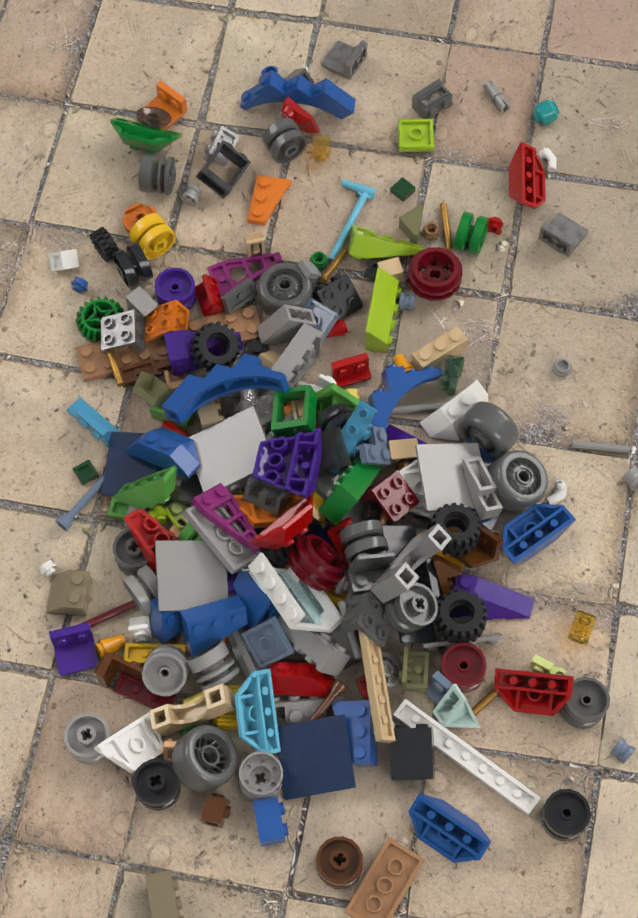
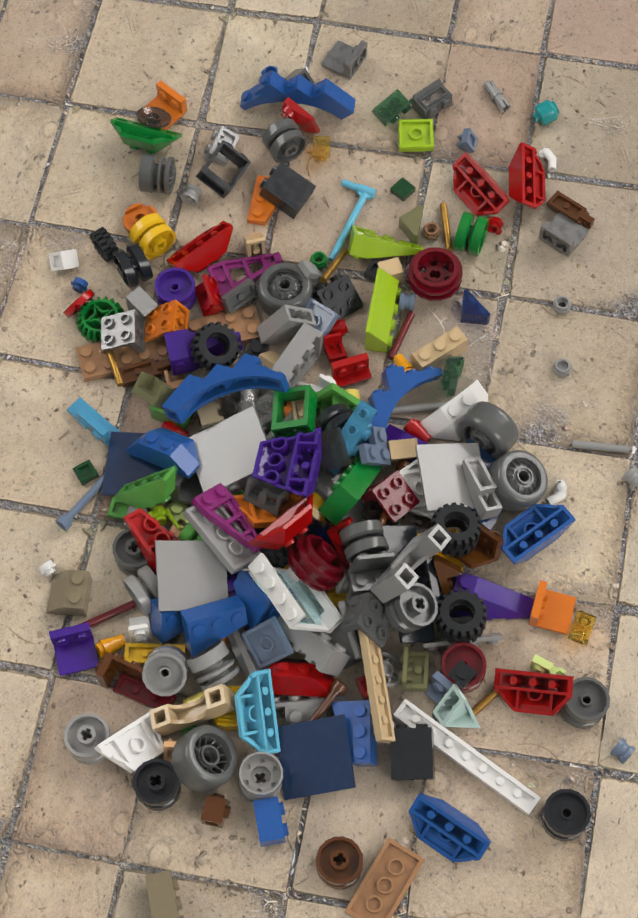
(74, 307): none -> red tile
(203, 249): none -> red wedge
(286, 189): none -> black brick
(334, 347): none -> red bracket
(390, 108): none -> clear green bracket
(401, 335): none -> dark red bar
(417, 430): none -> red cone
(462, 674): none -> black plate
(468, 140): none -> sand blue tile
(473, 310): none -> clear blue slope
(477, 187): none -> red wedge
(552, 610): none -> orange bracket
(561, 300): none -> light grey plate
(562, 204): none -> reddish brown hinge

